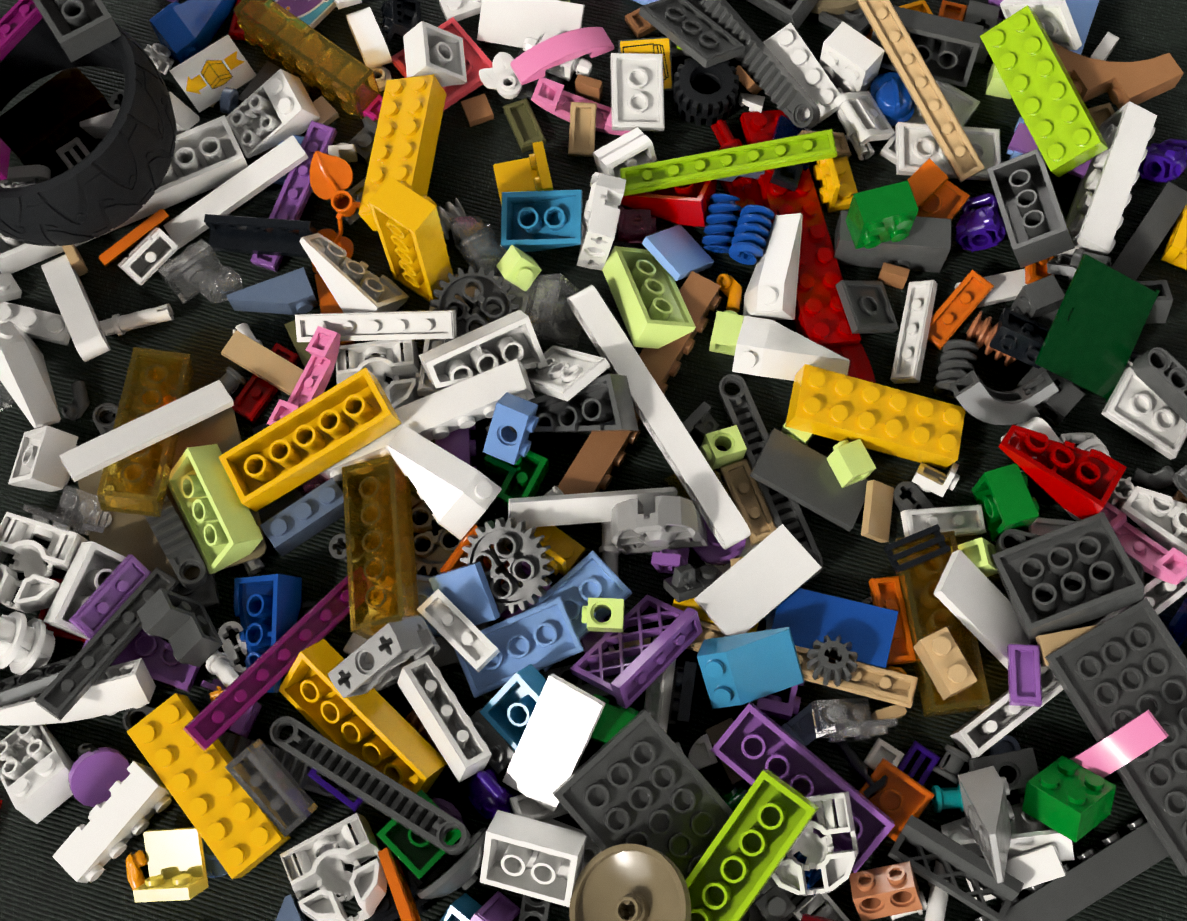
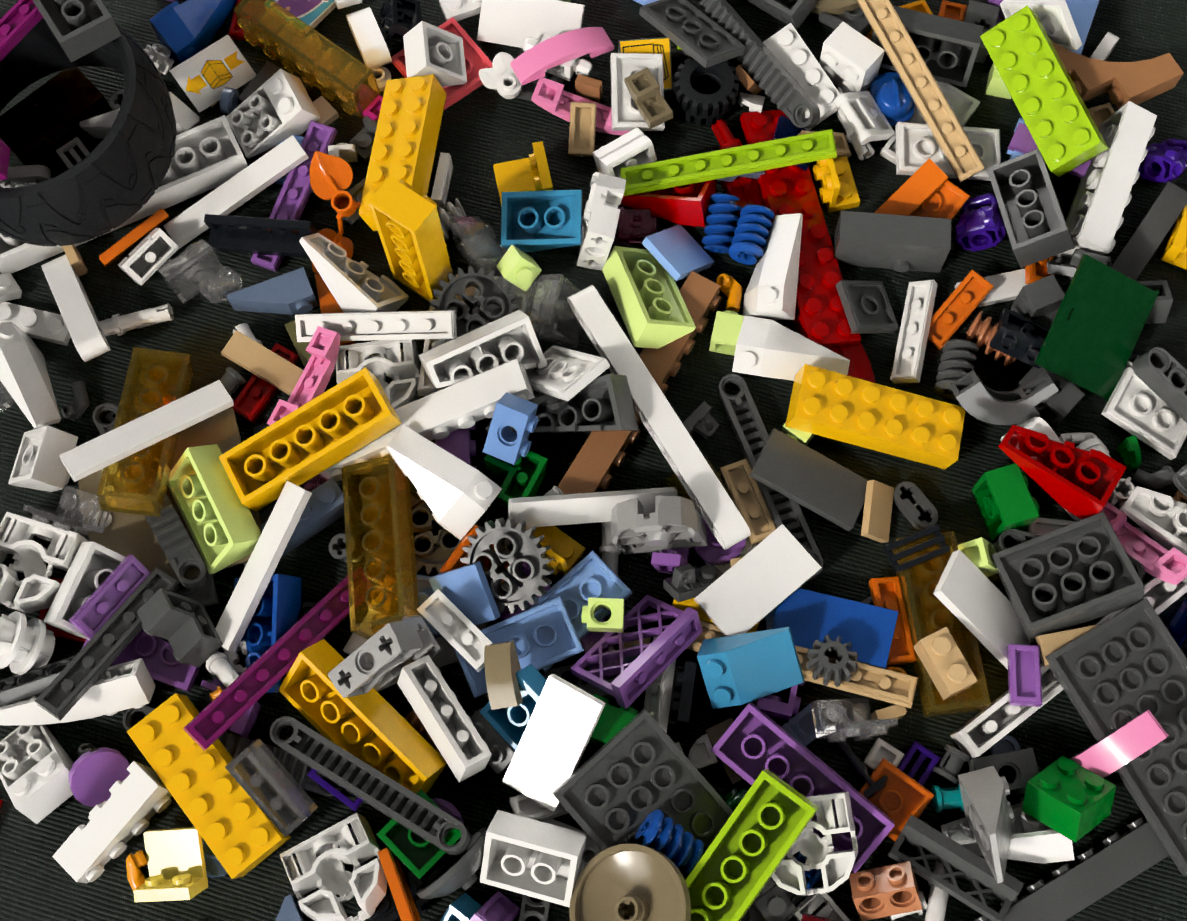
(261, 565): none -> white tile
(442, 180): none -> white tile
(477, 110): medium nougat tile -> none
(489, 793): dark purple piece -> none
(500, 674): none -> dark tan slope
(524, 124): olive tile -> none
(638, 24): medium nougat tile -> none
(647, 98): none -> dark tan slope
(671, 840): none -> blue piece
(728, 438): yellowish green brick -> none
(787, 177): black tile -> none
(850, 462): yellowish green brick -> none
(881, 215): green brick -> none
(893, 275): medium nougat tile -> none
(934, 481): white bracket -> none
(960, 519): white tile -> none
(1033, 867): white tile -> none
(1130, 453): none -> green tile

